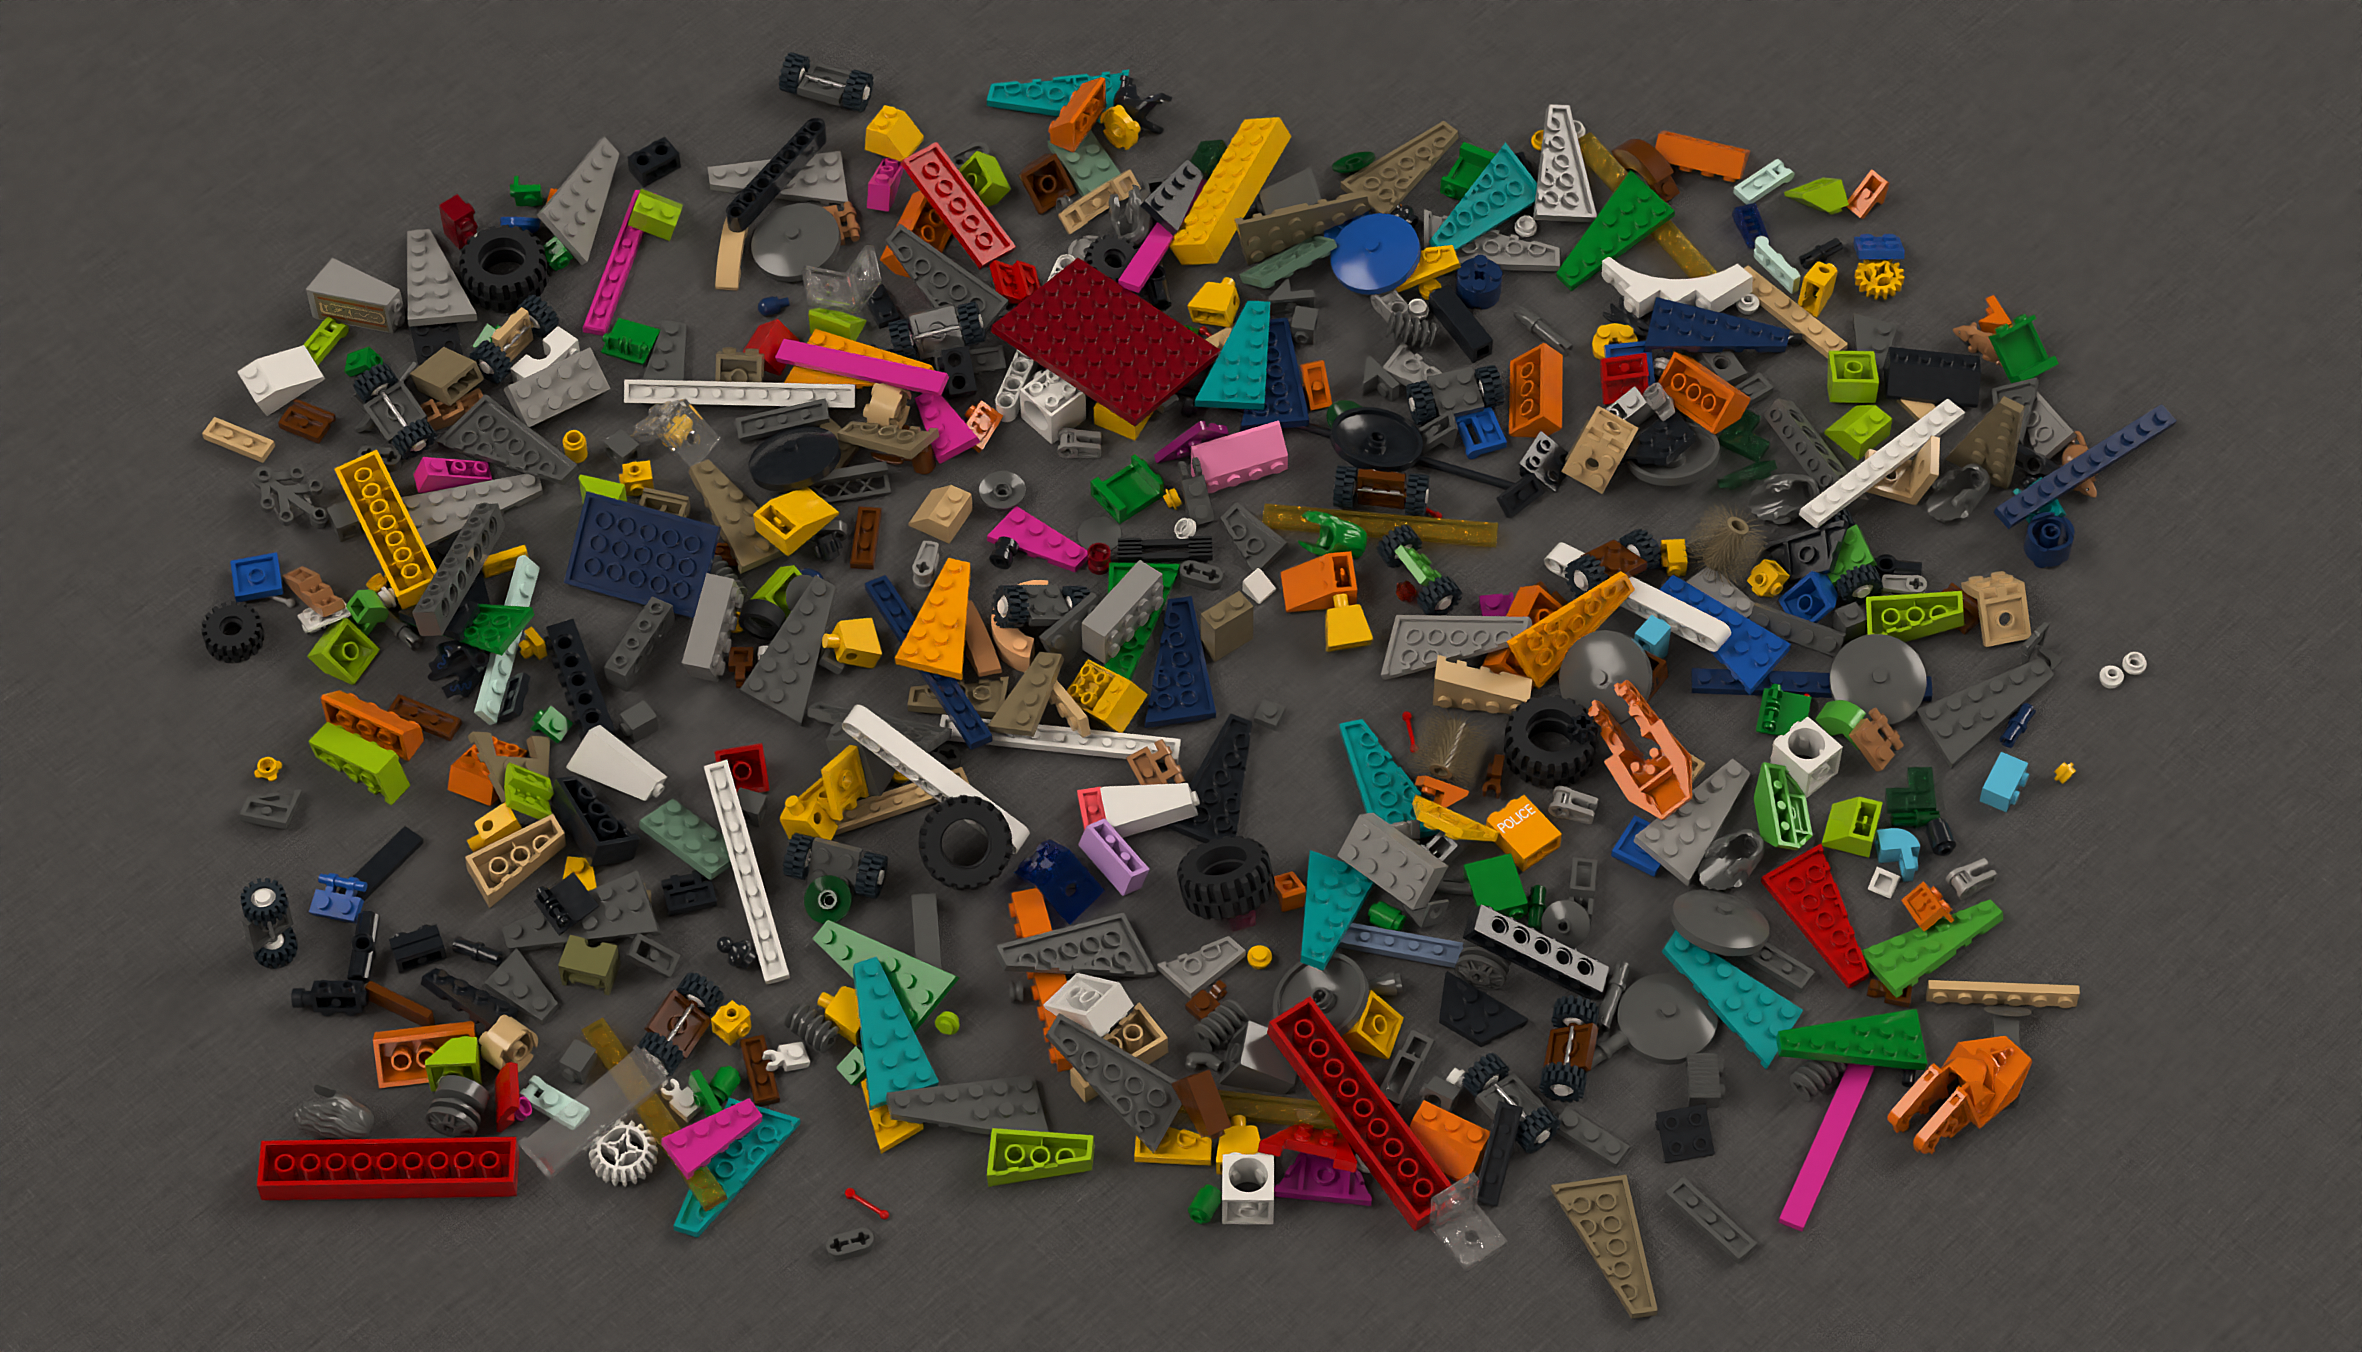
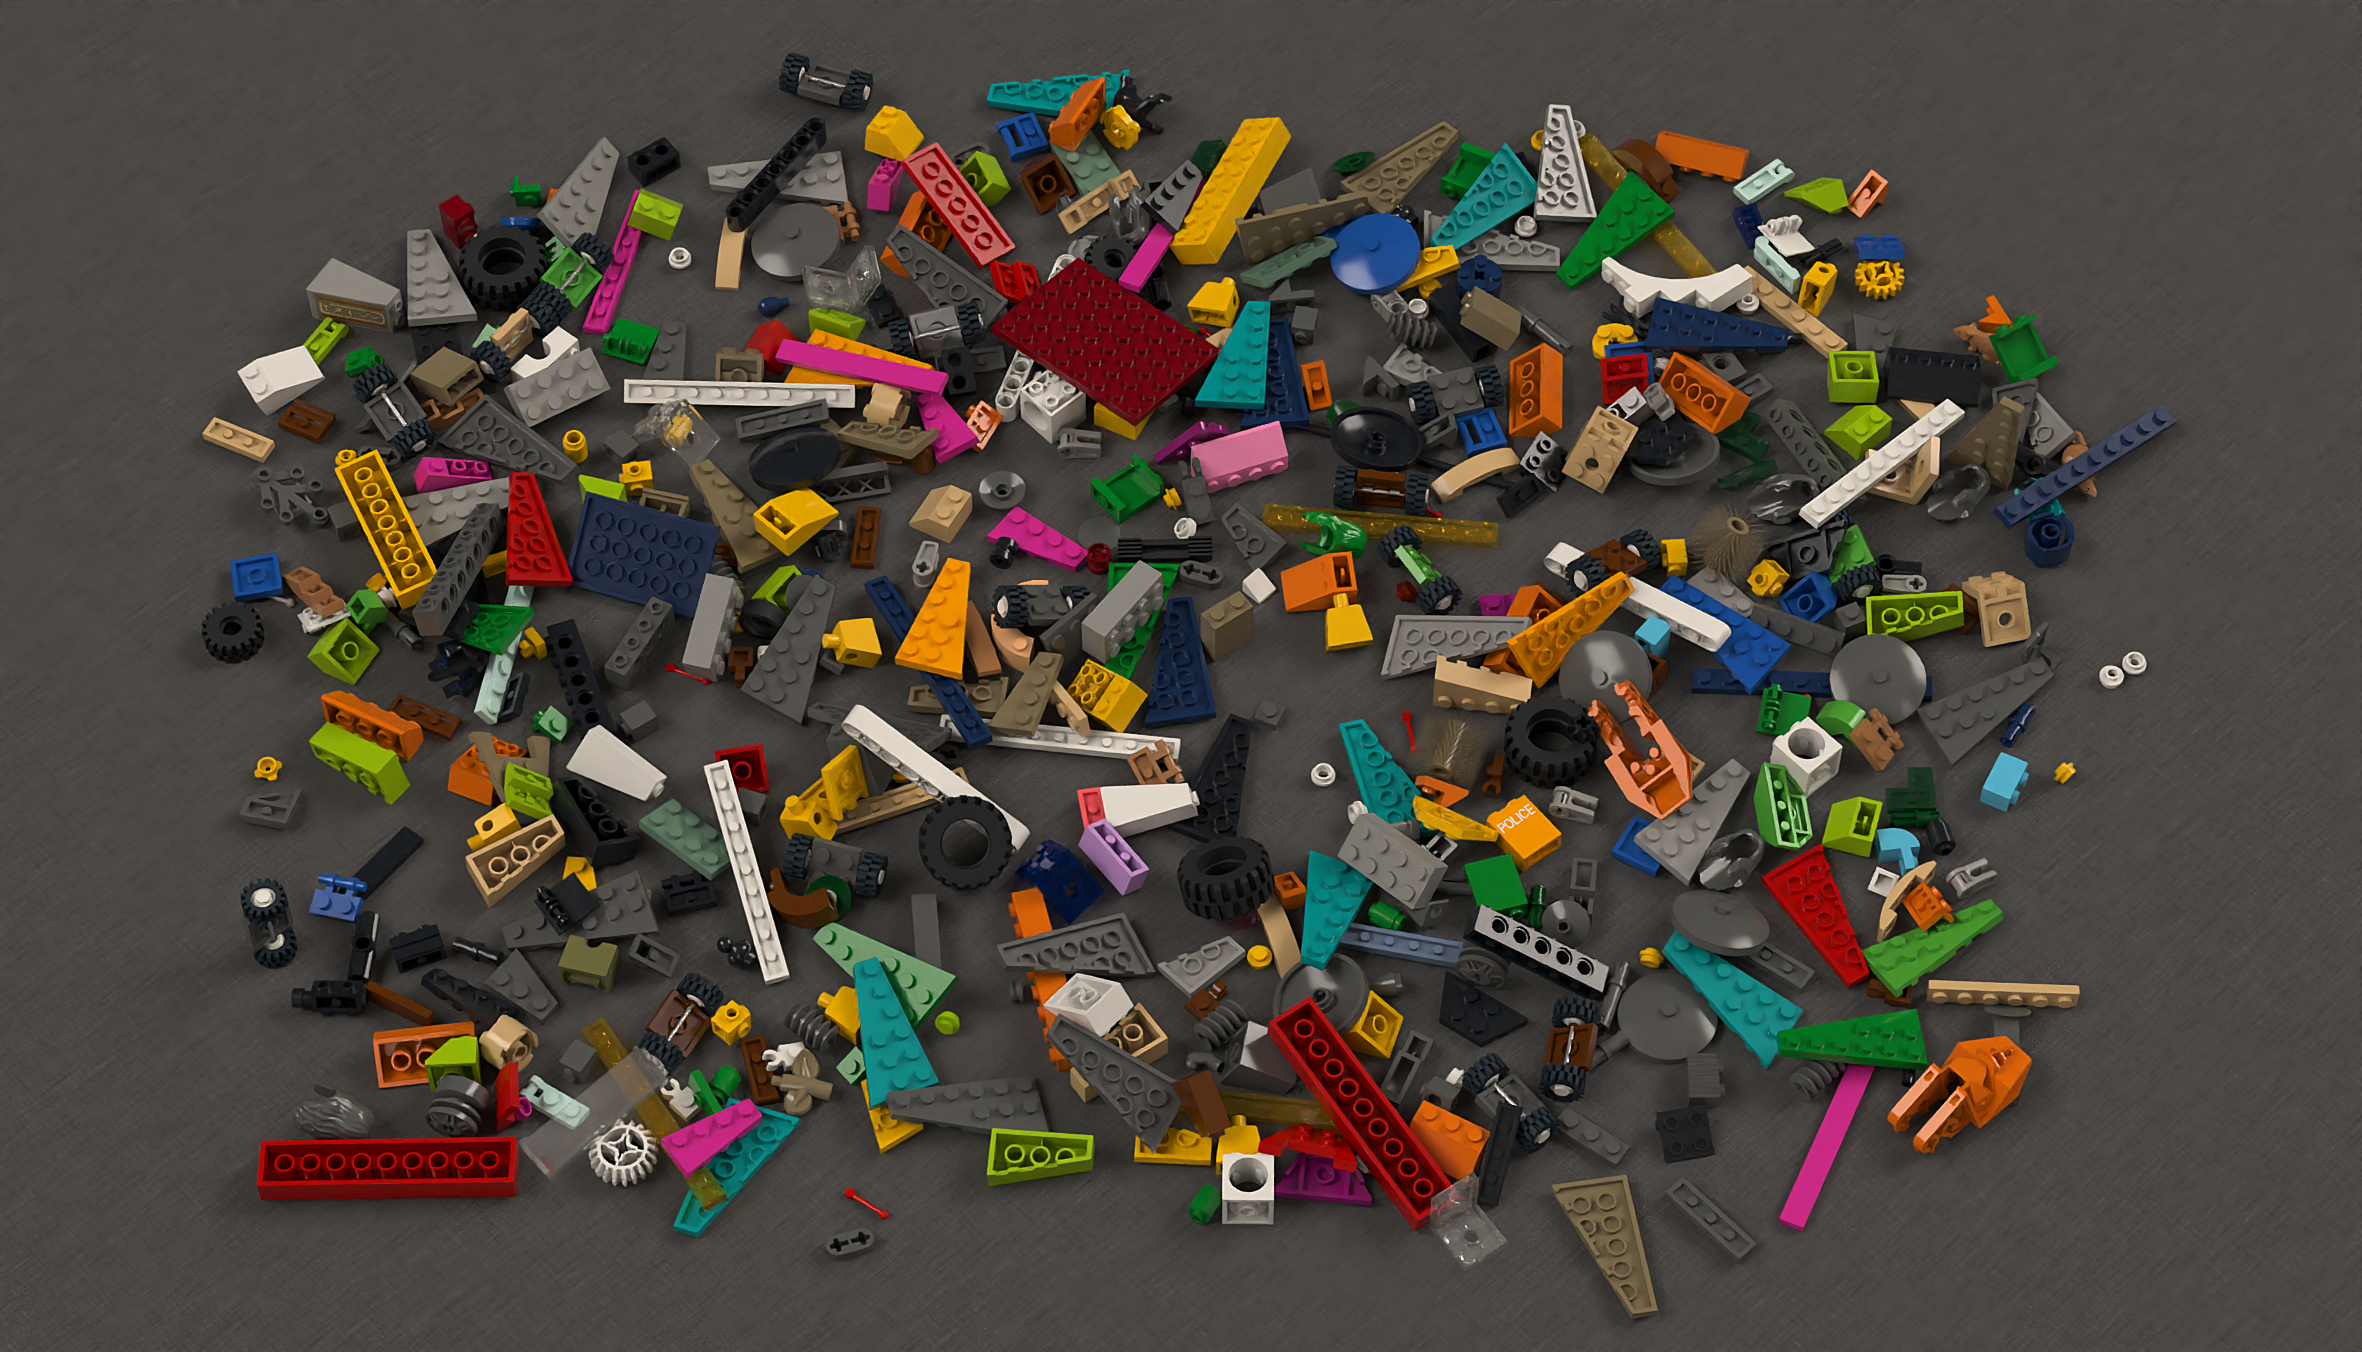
(342, 455): none -> yellow plate
(532, 544): none -> red wing
(574, 274): none -> plate
(670, 667): none -> red hinge
(676, 255): none -> white plate
(801, 911): none -> reddish brown arch
(802, 1084): none -> dark tan plant
(1029, 135): none -> blue plate
(1279, 934): none -> tan slope
(1323, 769): none -> white plate
(1355, 810): none -> white plate
(1474, 470): none -> tan slope
(1490, 318): none -> dark tan brick
(1651, 957): none -> yellow plate
(1785, 237): none -> white hinge
(1911, 880): none -> tan slope

